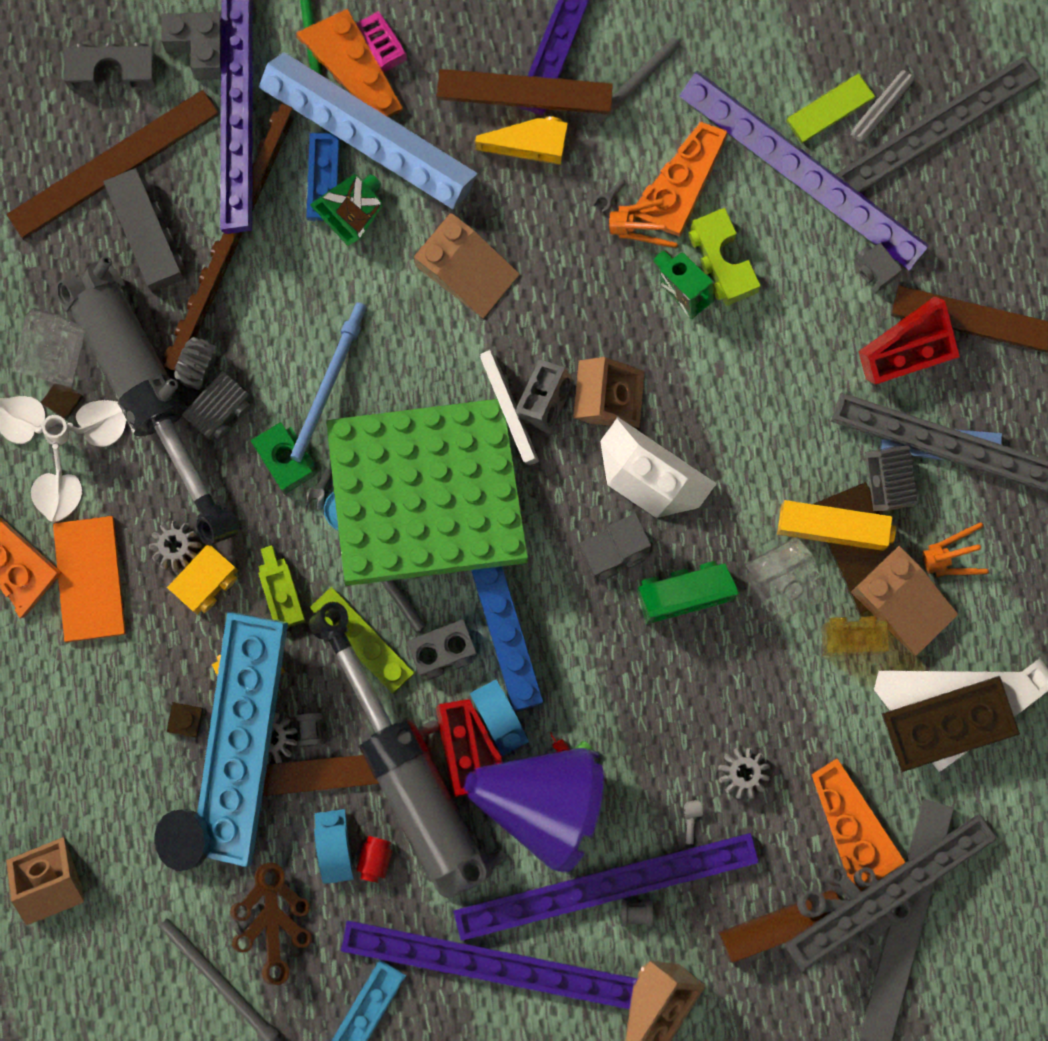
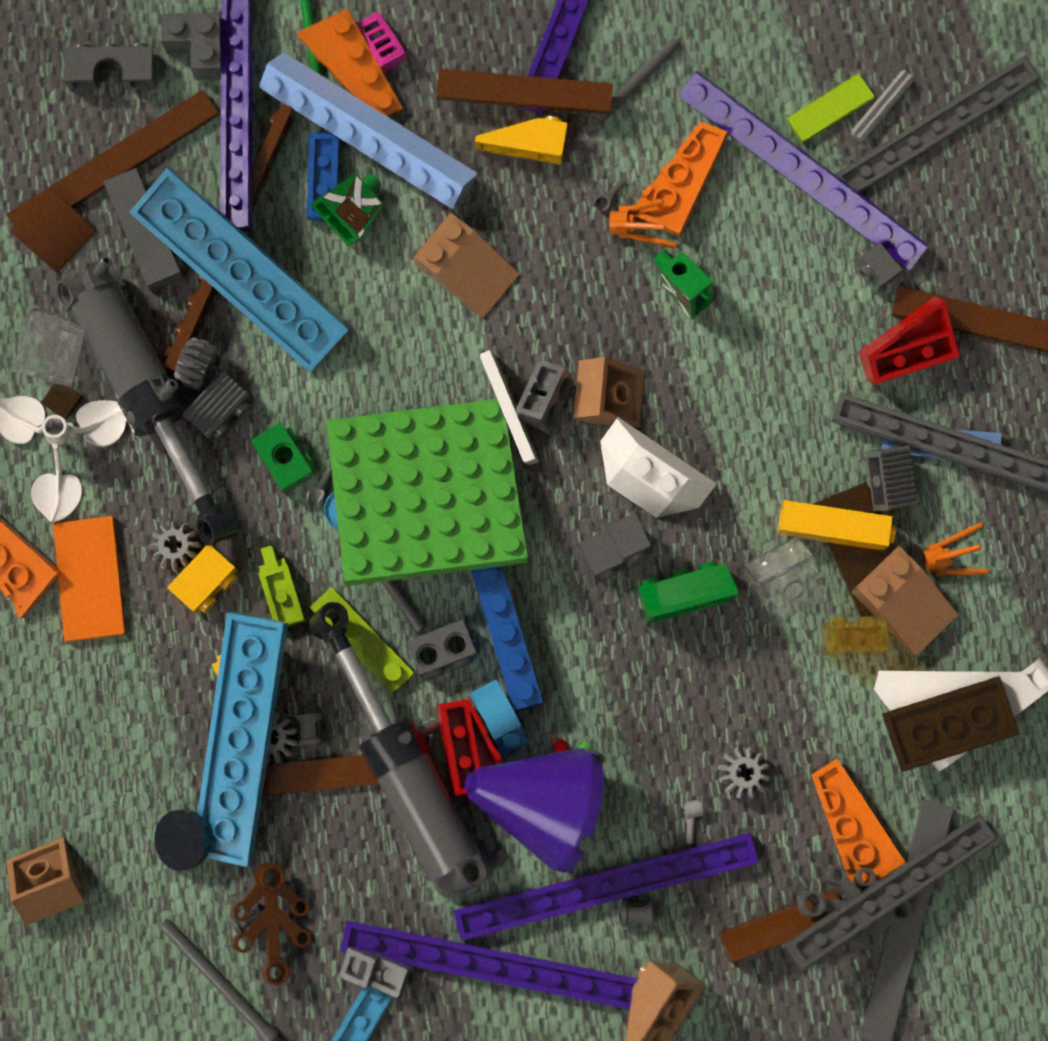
(52, 230): none -> reddish brown slope
(184, 720): dark brown plate -> none
(239, 269): none -> dark azure plate
(333, 846): dark azure brick -> none
(349, 333): medium blue bar -> none
(374, 859): red brick -> none
(375, 971): none -> dark grey slope
(731, 281): lime arch -> none

